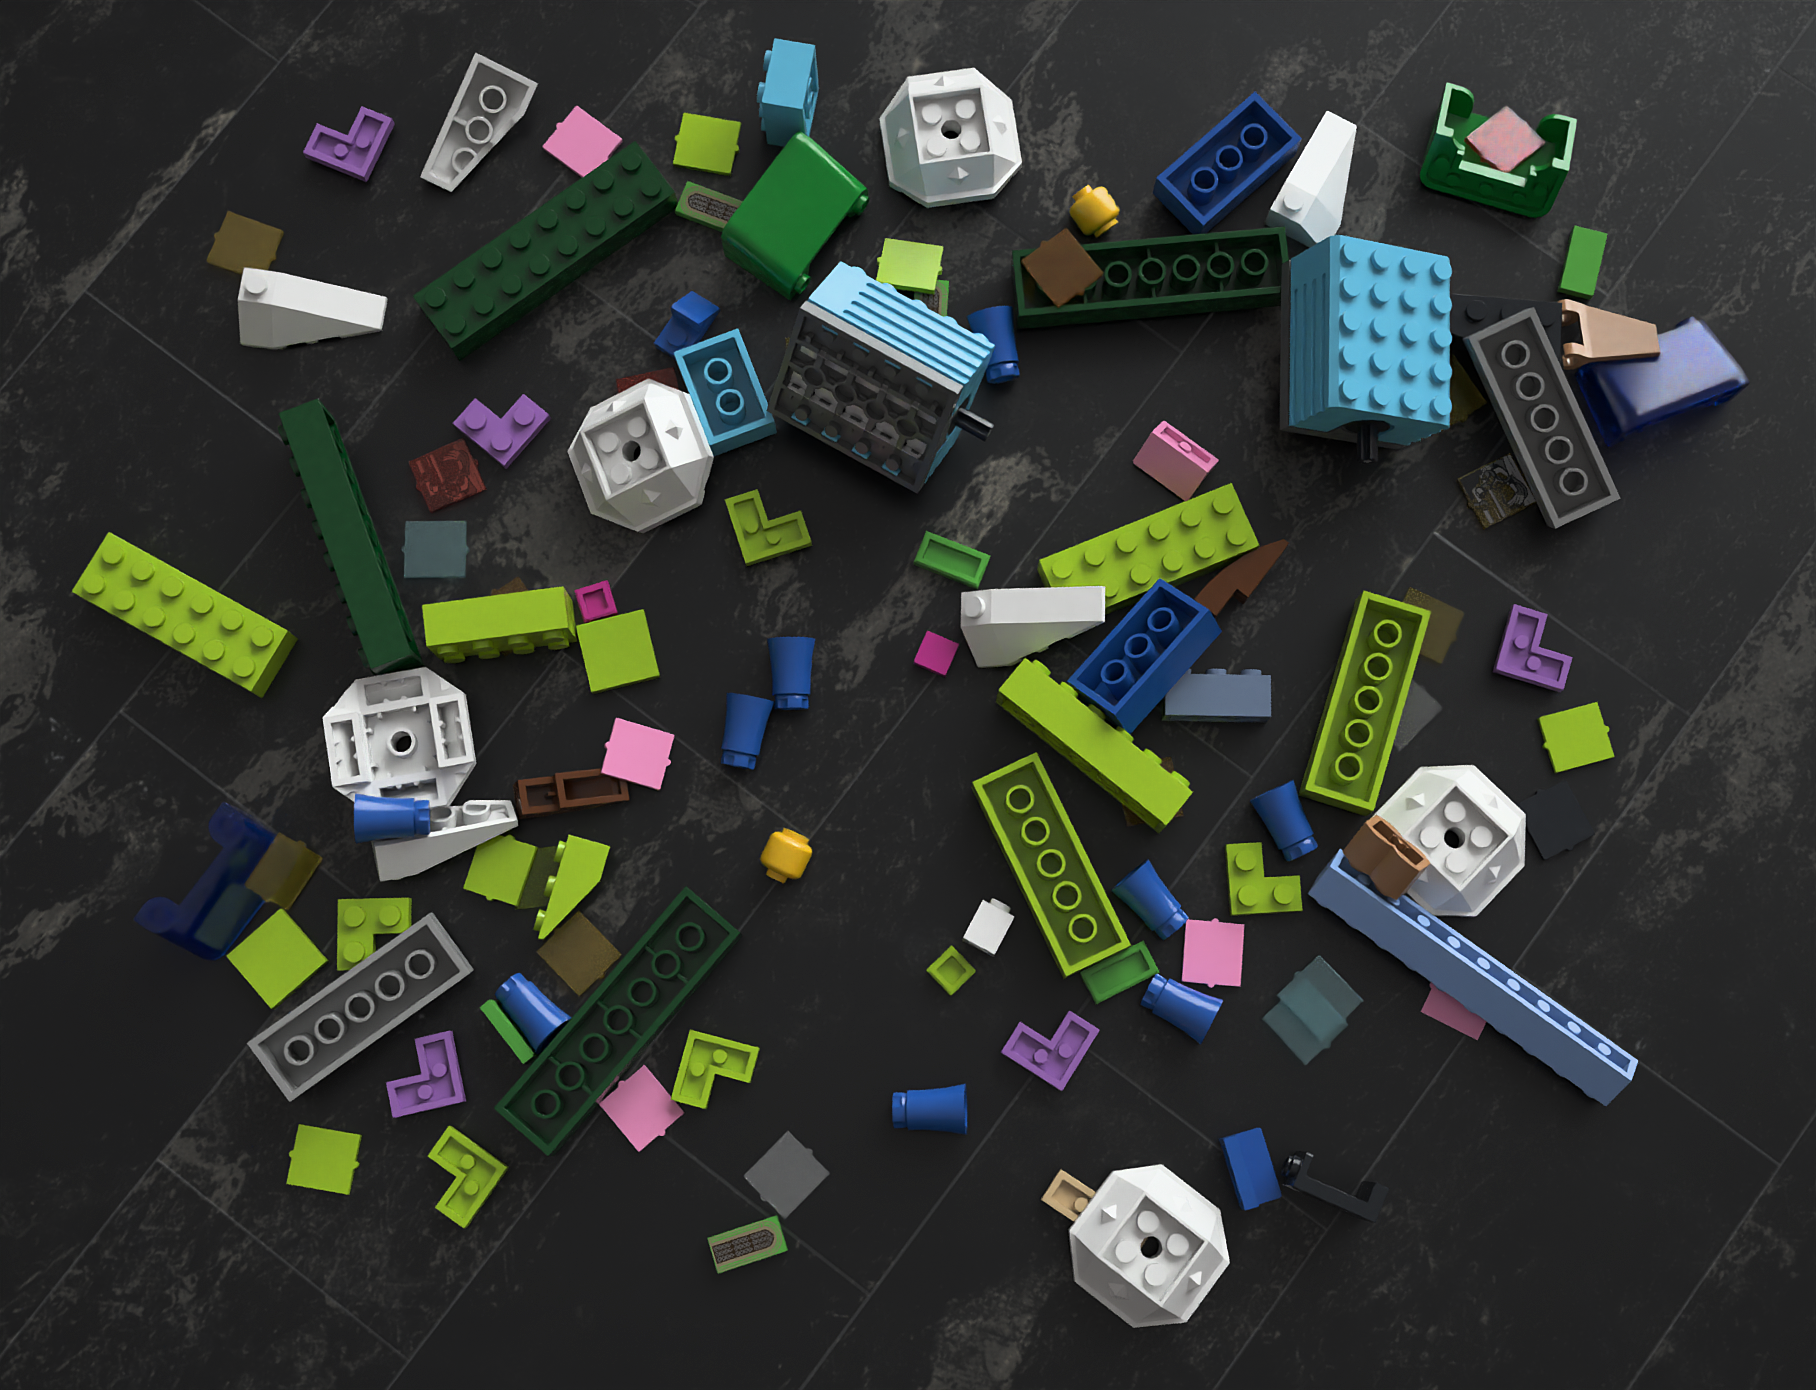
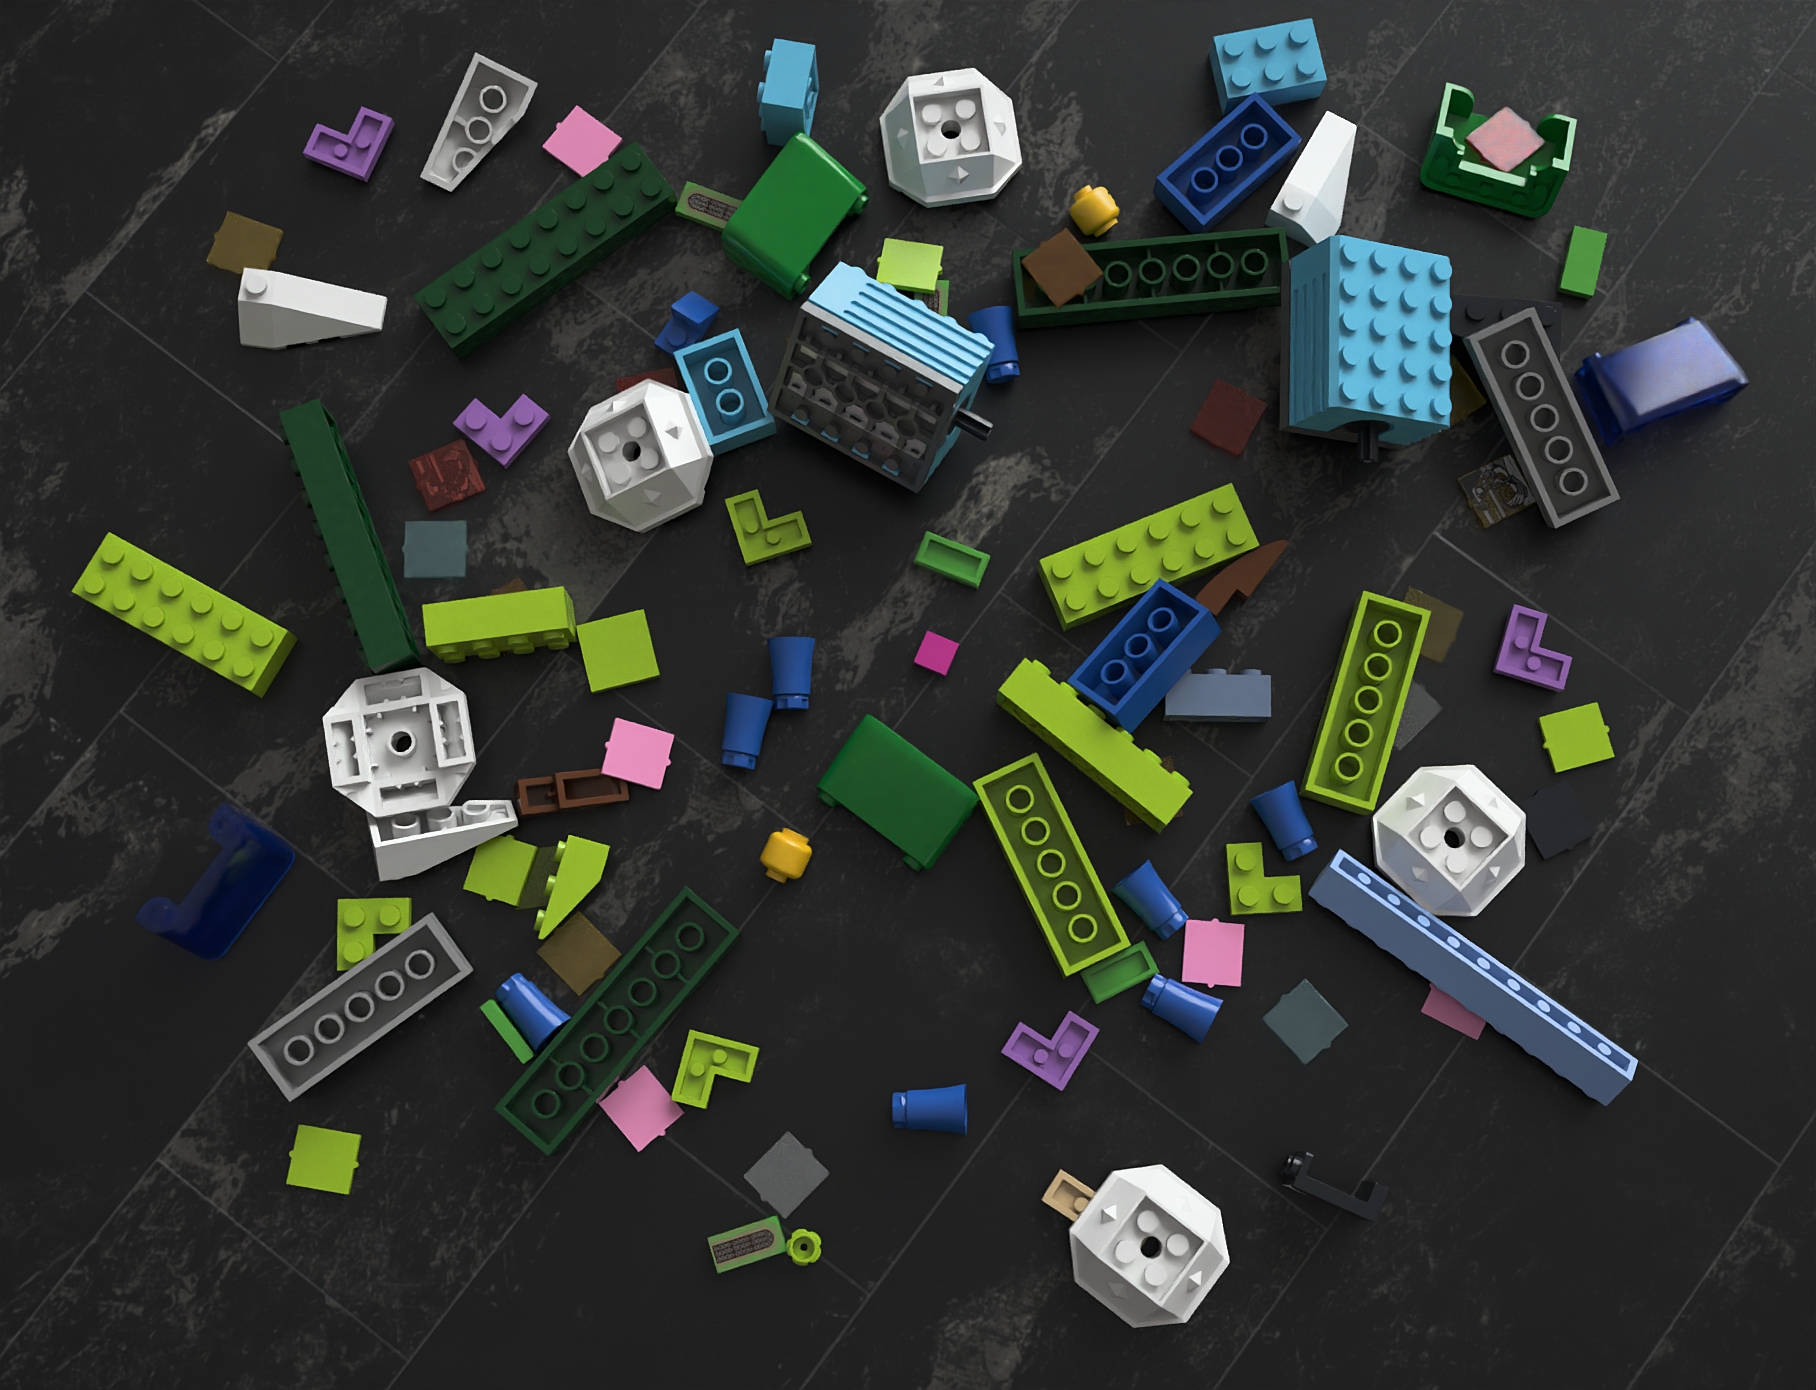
(277, 958): lime tile -> none
(283, 871): clear yellow piece -> none
(389, 818): blue plant -> none
(437, 1084): medium lavender plate -> none
(475, 1173): lime plate -> none
(596, 602): dark pink tile -> none
(707, 144): lime piece -> none
(794, 1247): none -> lime plate
(898, 792): none -> green windscreen
(951, 970): lime tile -> none
(989, 926): white brick -> none
(1020, 621): white wedge -> none
(1175, 460): bright pink panel -> none
(1228, 417): none -> clear red piece
(1250, 1168): blue panel -> none
(1273, 61): none -> medium azure brick
(1320, 997): clear light blue piece -> none
(1385, 857): medium nougat brick -> none
(1606, 336): flag -> none

